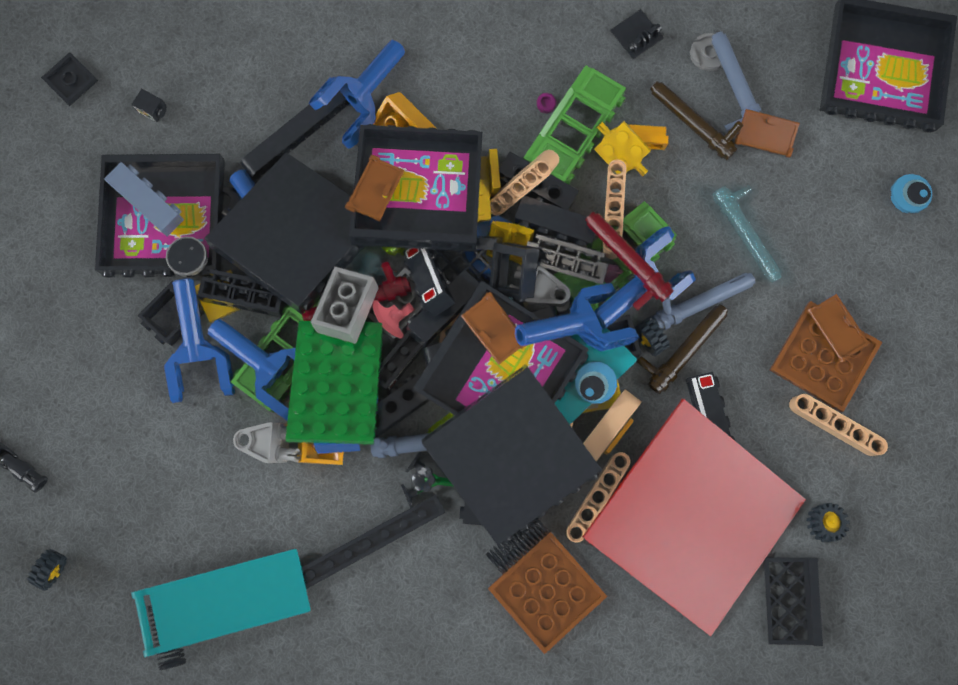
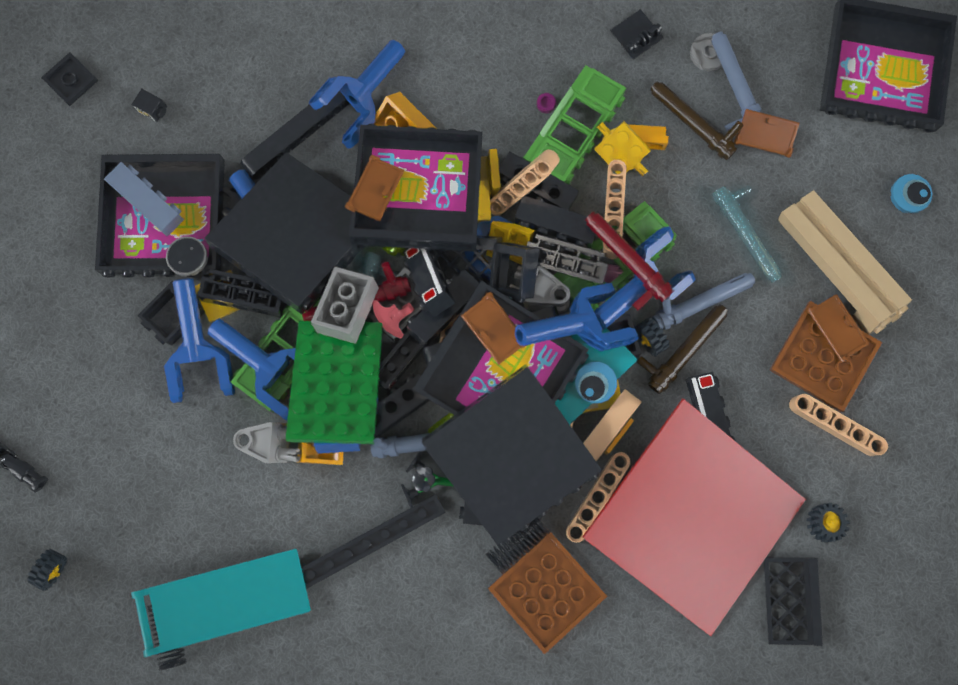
(846, 263): none -> tan brick

